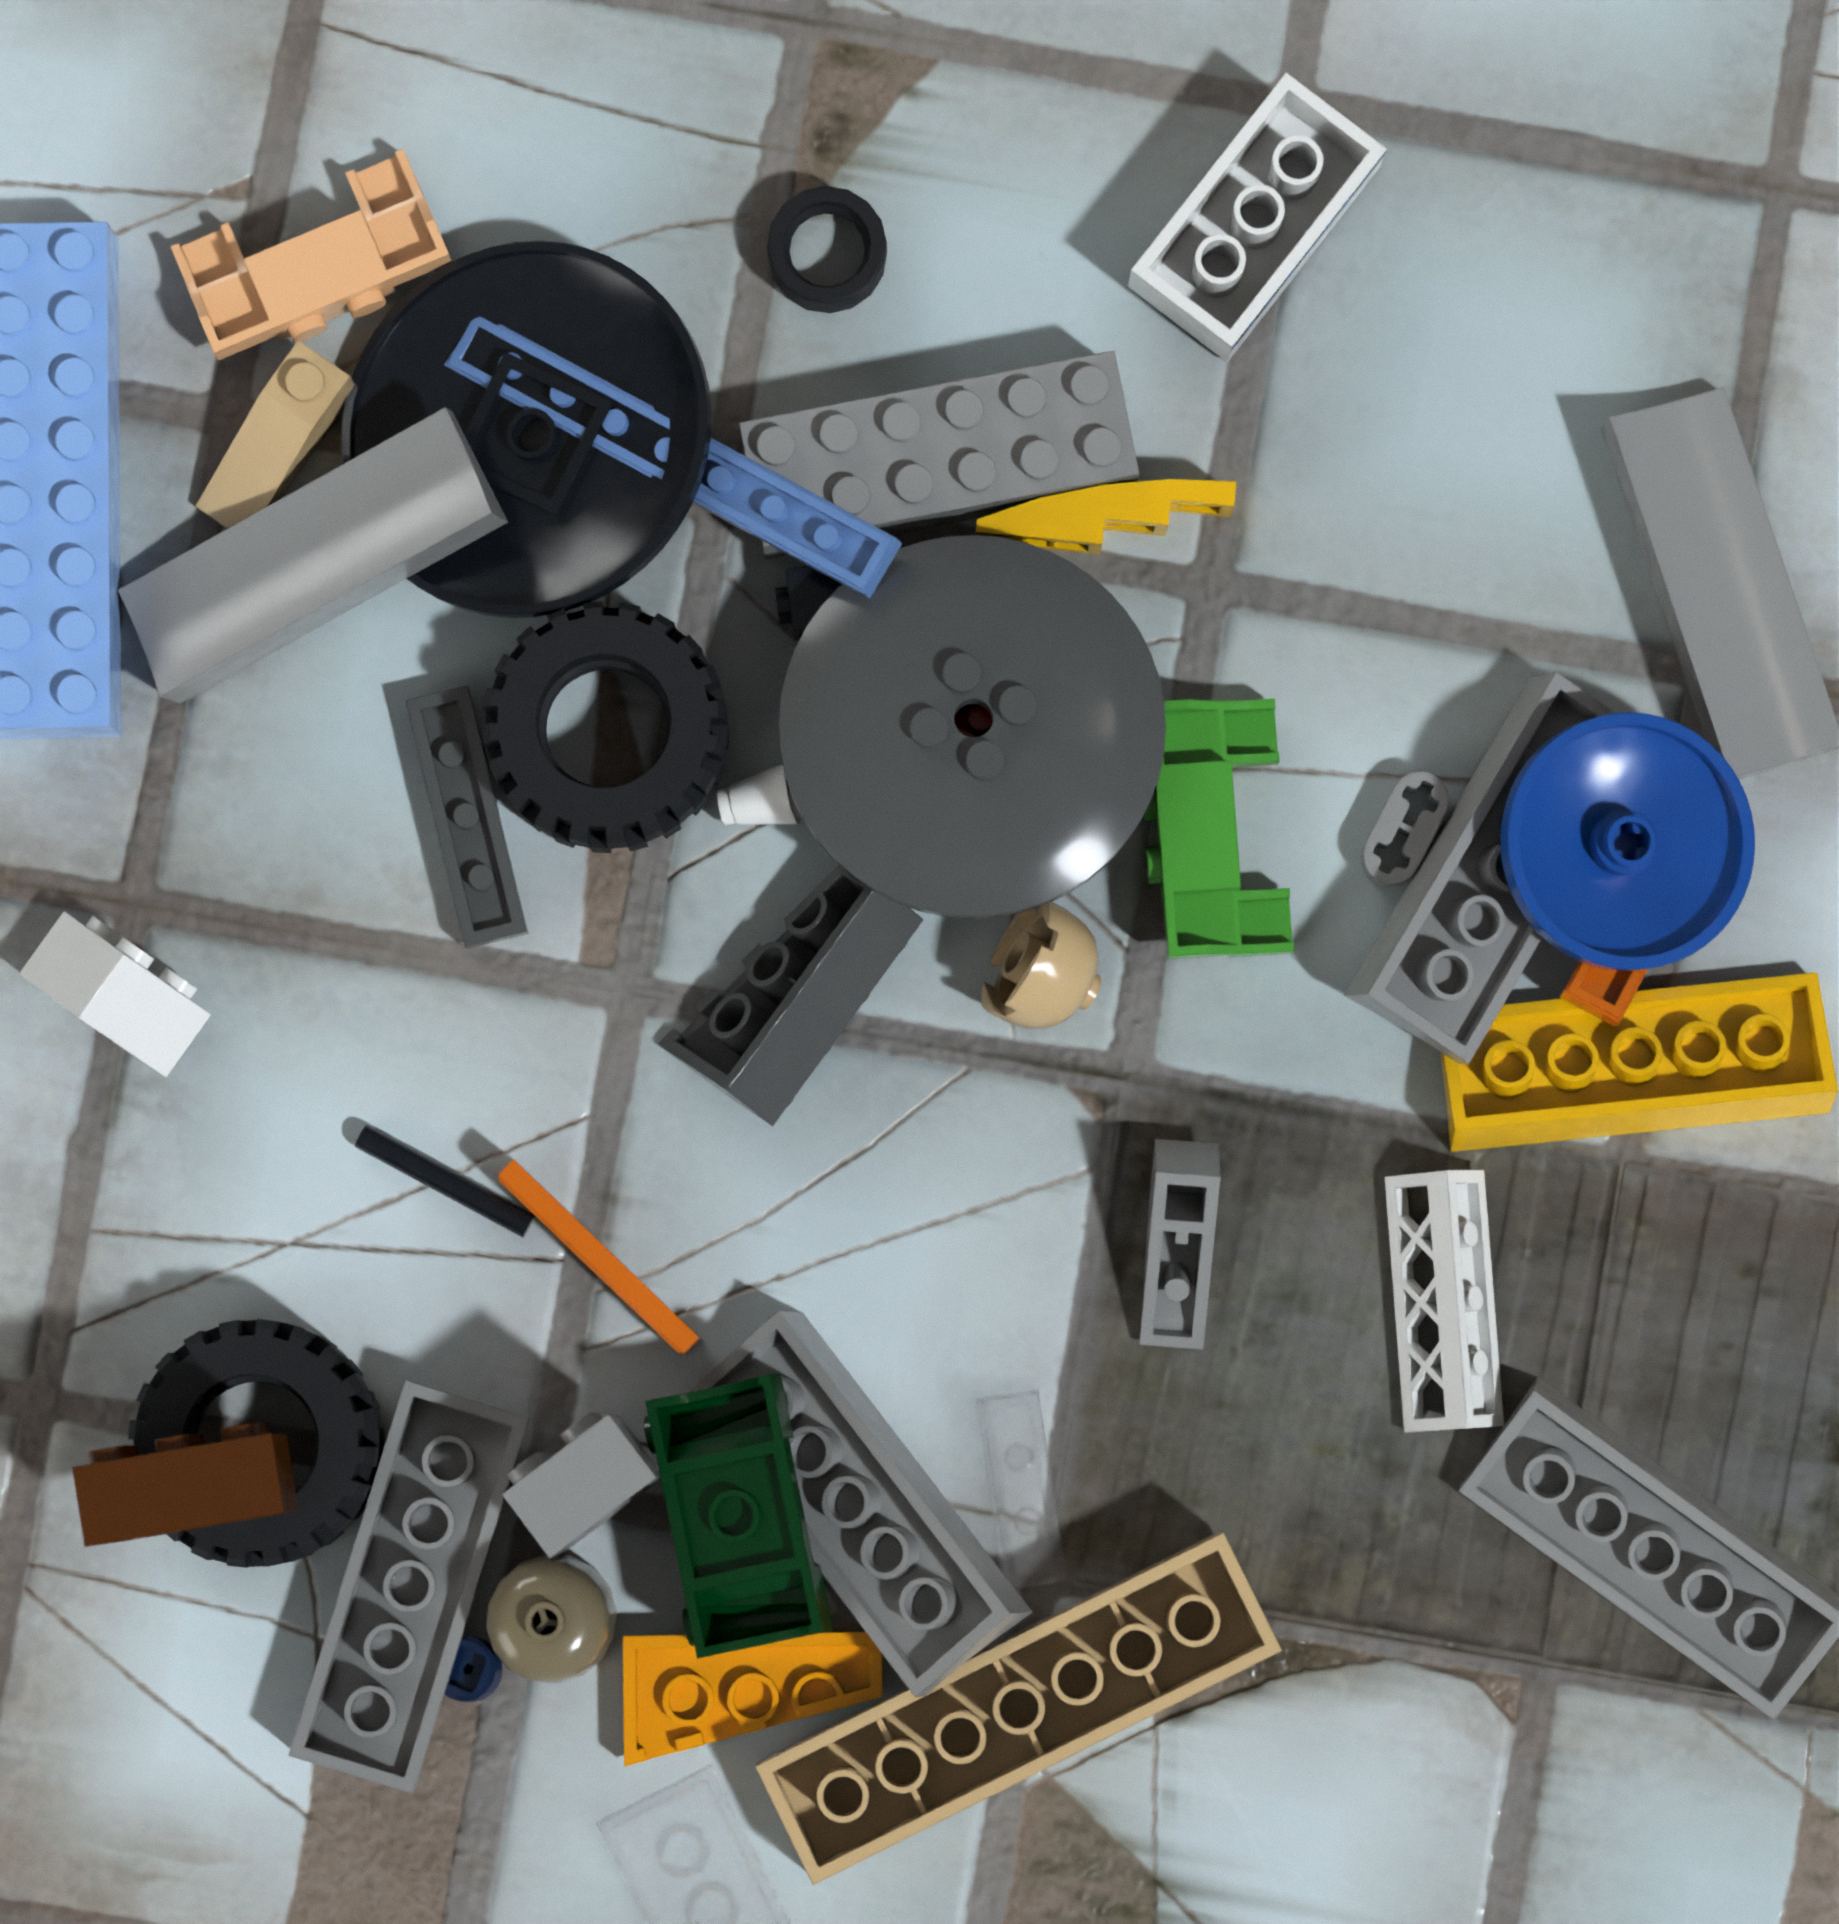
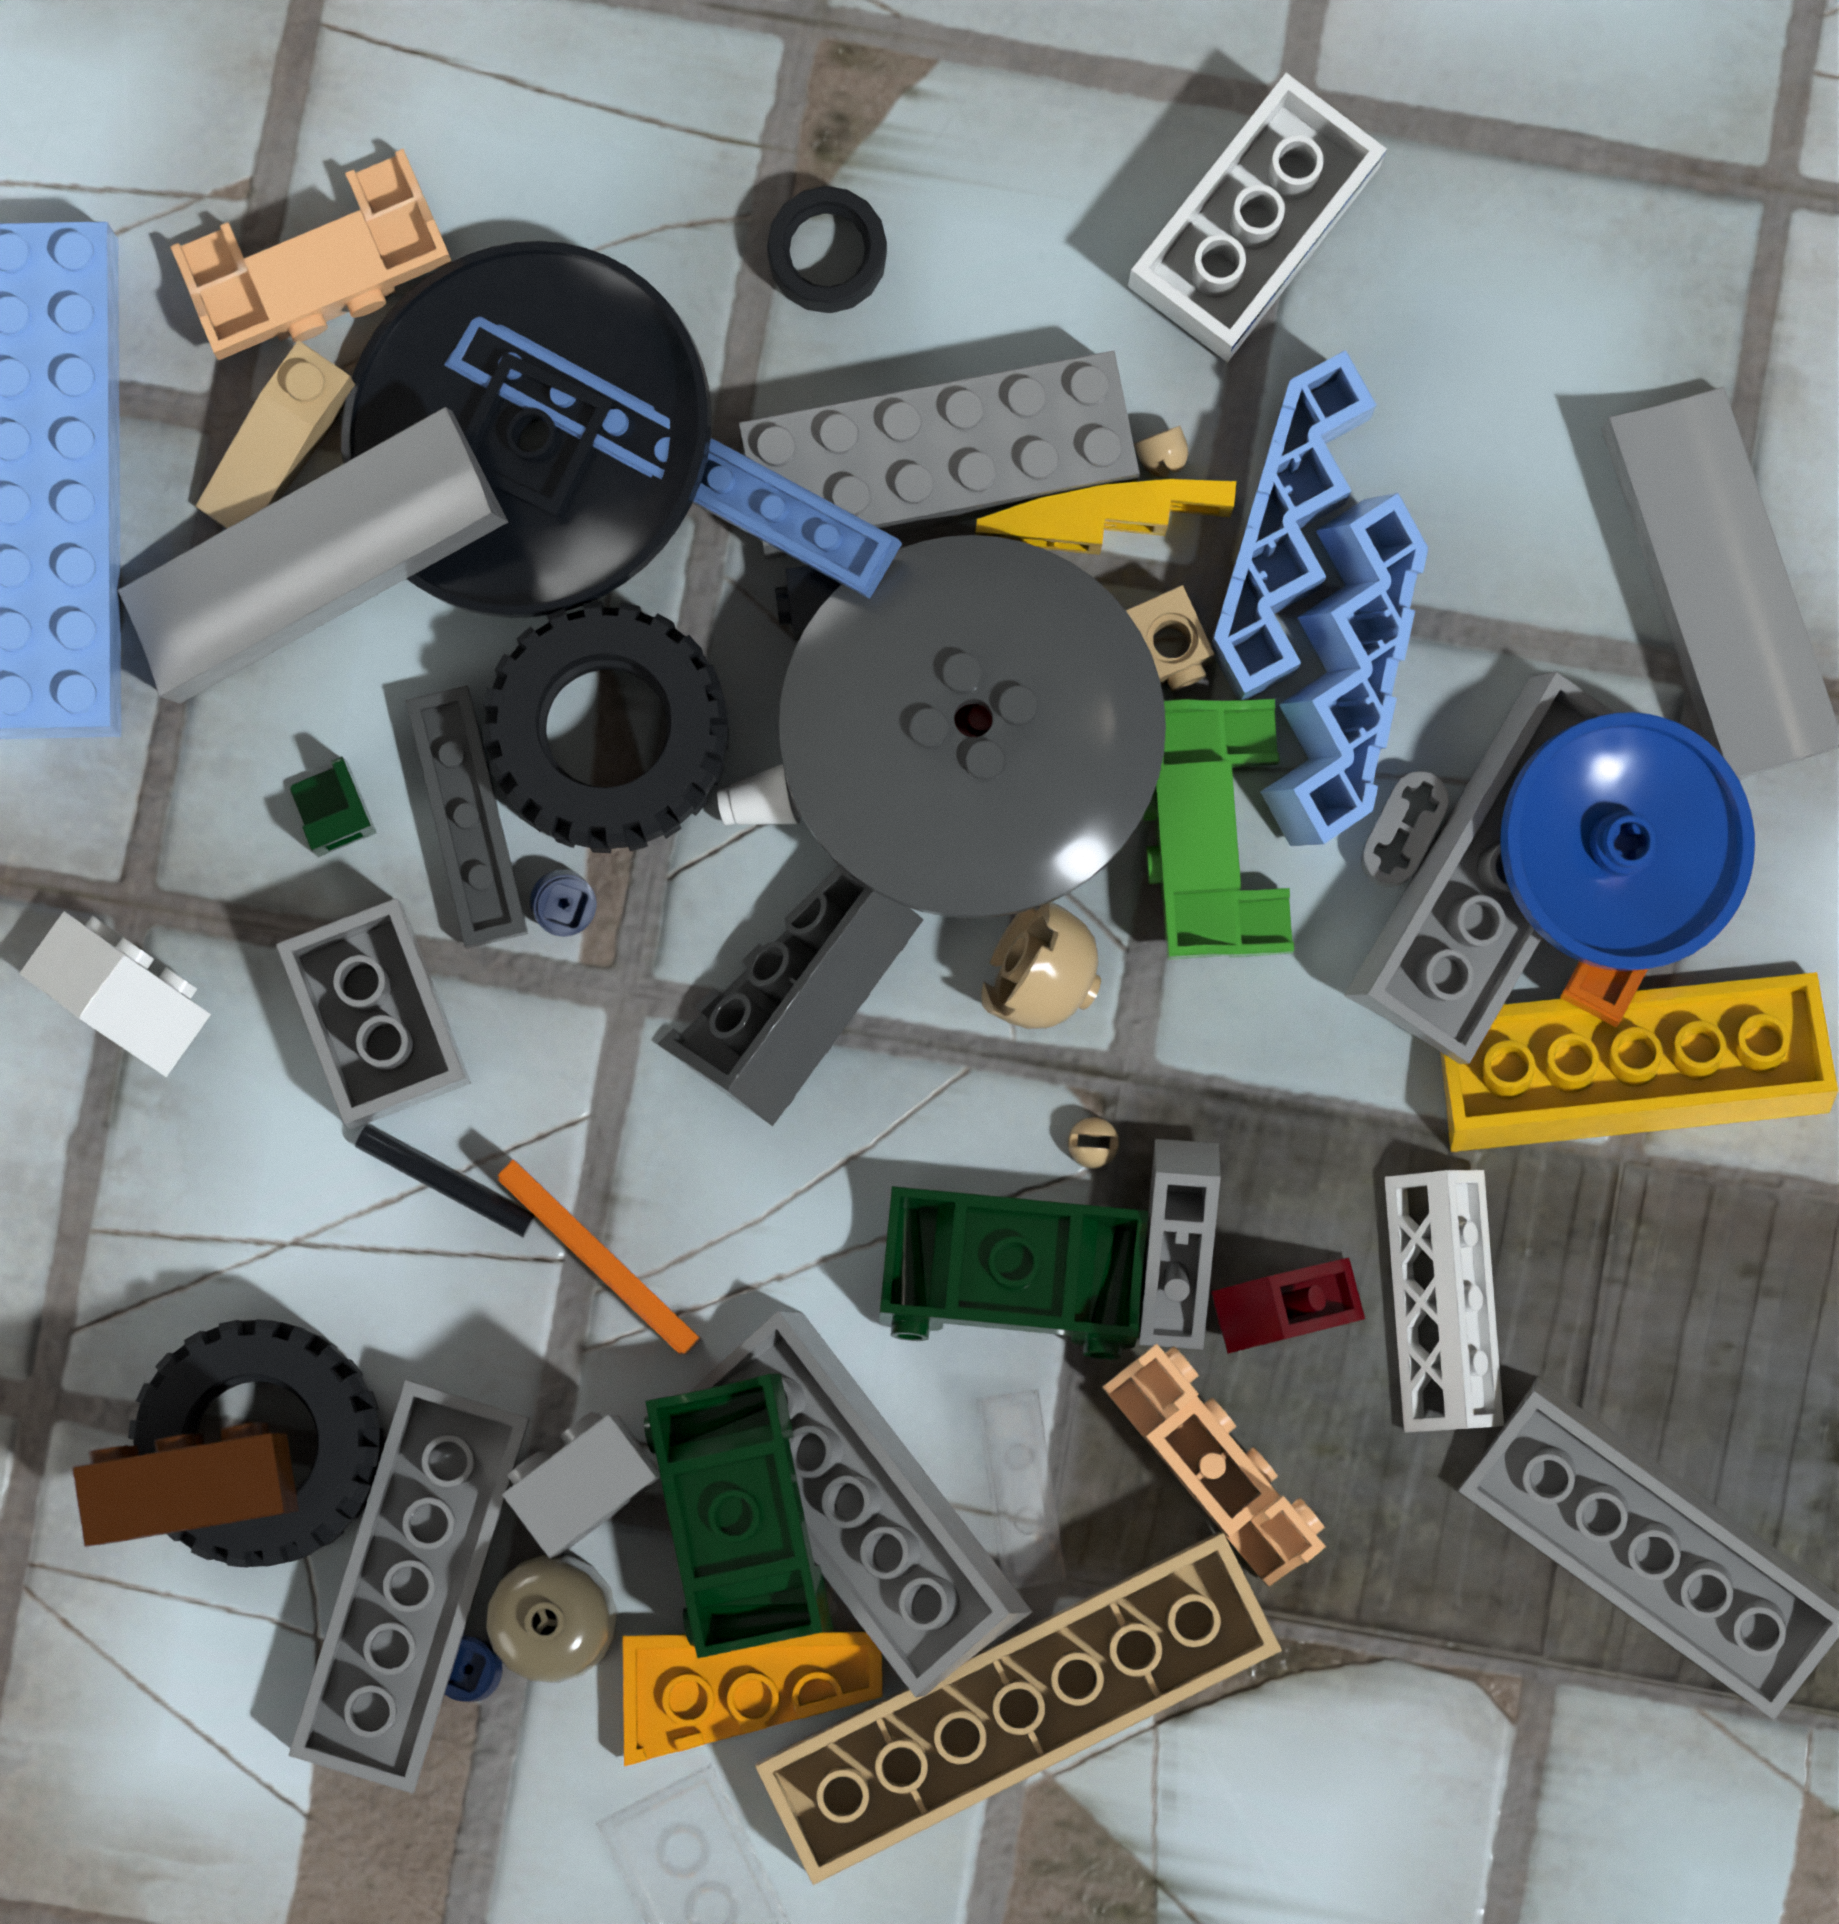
(332, 809): none -> dark green panel
(373, 1013): none -> light grey brick
(563, 903): none -> dark blue tile
(1013, 1268): none -> dark green piece
(1091, 1156): none -> tan hinge
(1163, 452): none -> tan hinge
(1176, 612): none -> tan brick
(1212, 1467): none -> light nougat bracket
(1288, 1305): none -> dark red slope
(1294, 490): none -> light blue brick
(1360, 641): none -> light blue brick

